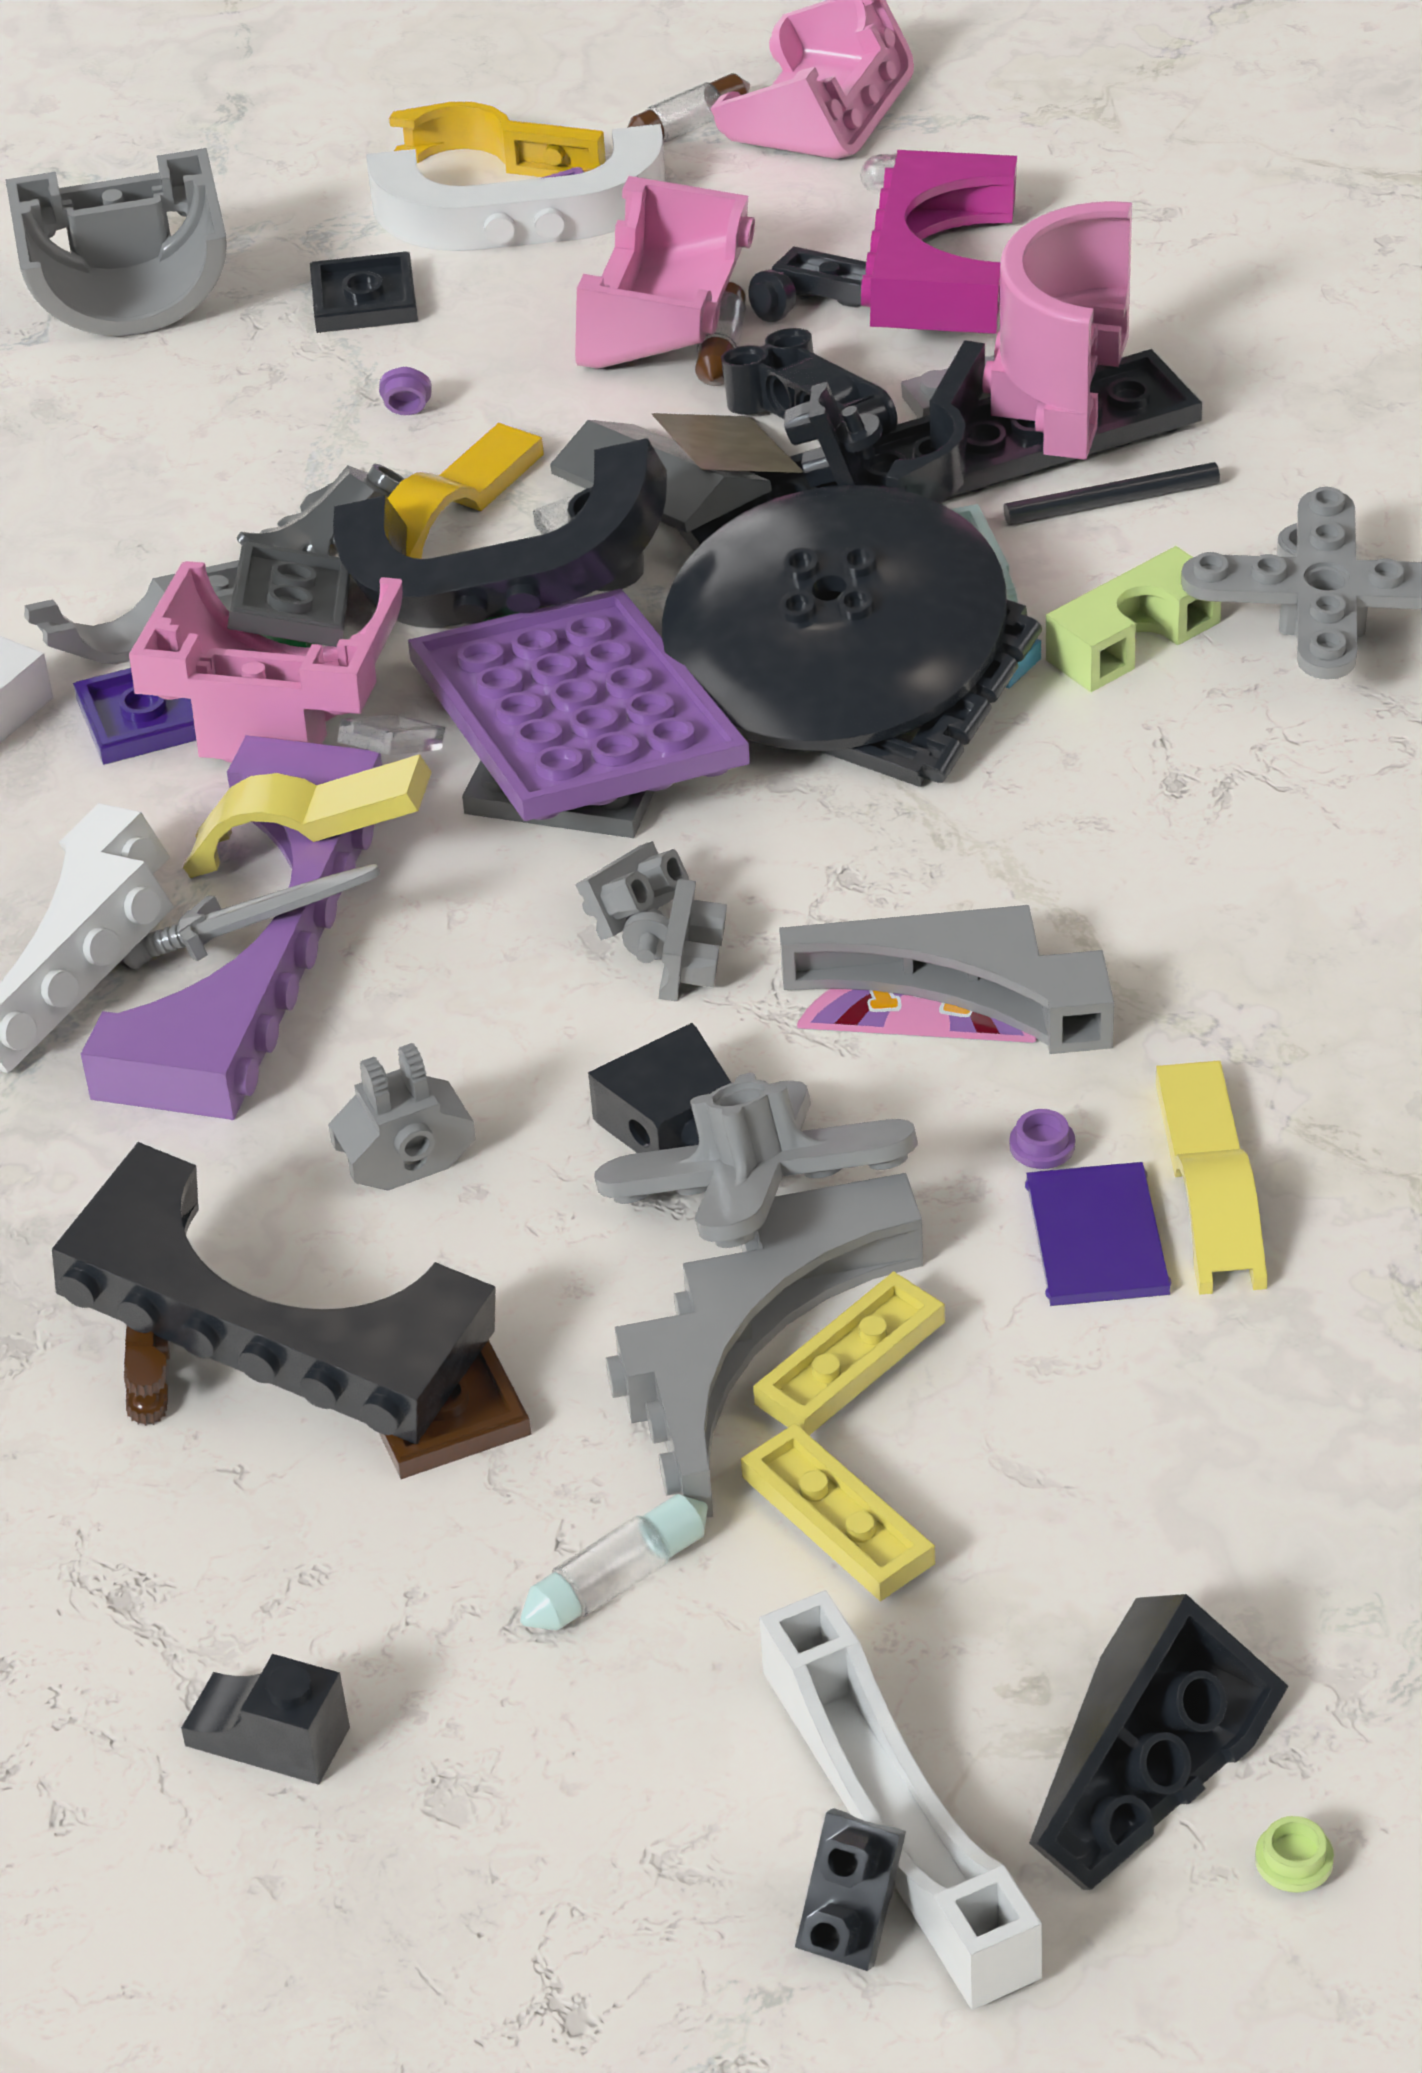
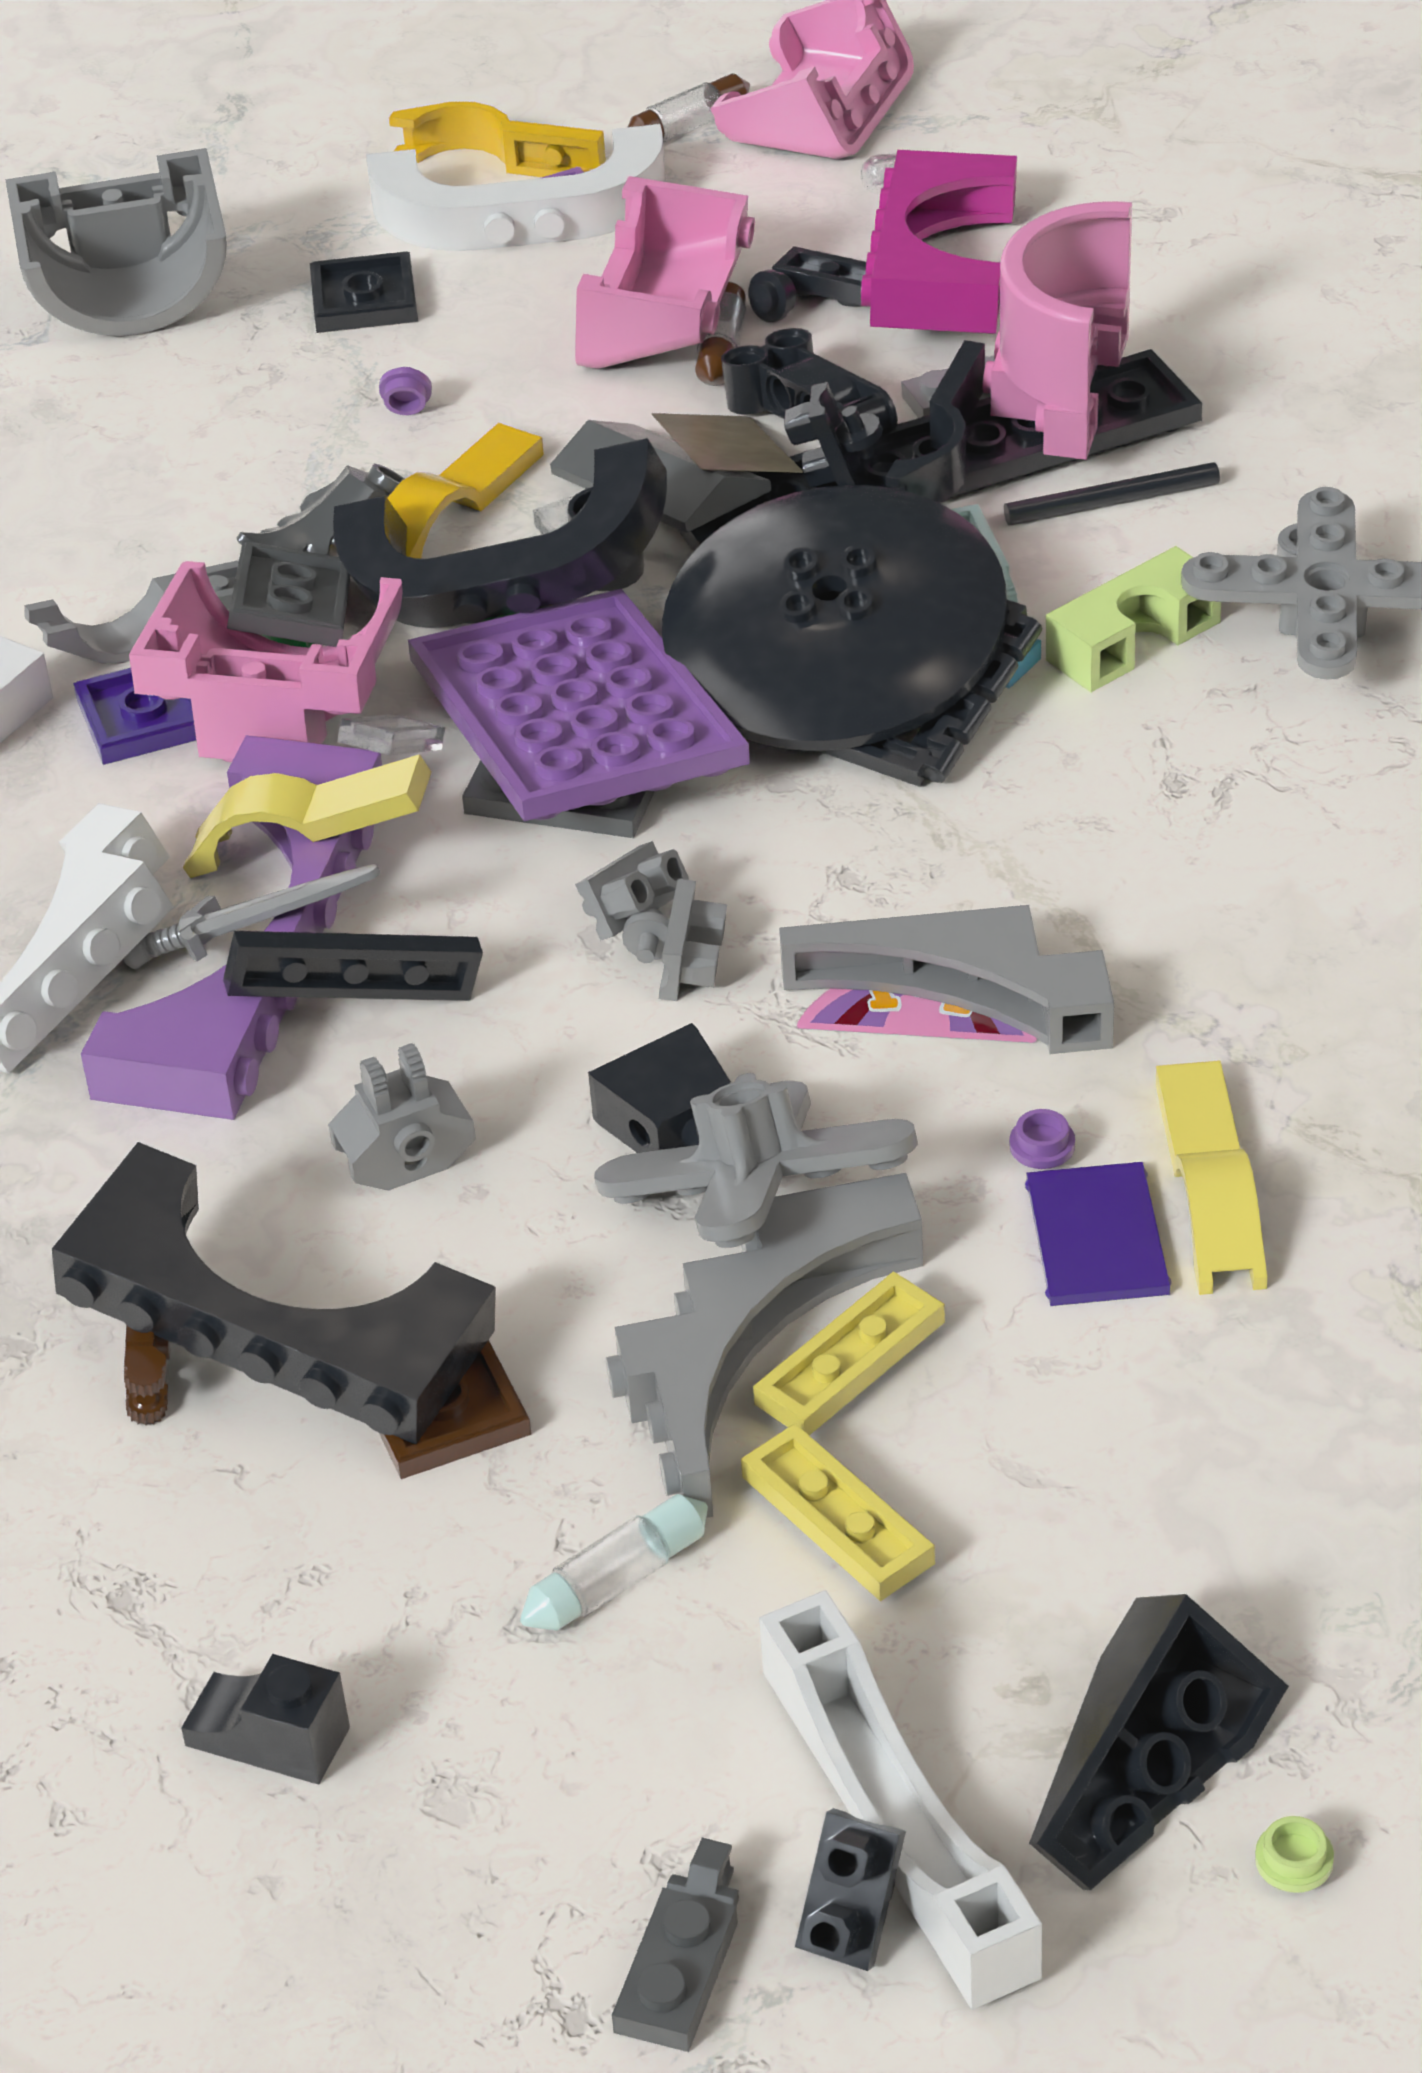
(352, 965): none -> black plate
(681, 1952): none -> dark grey hinge

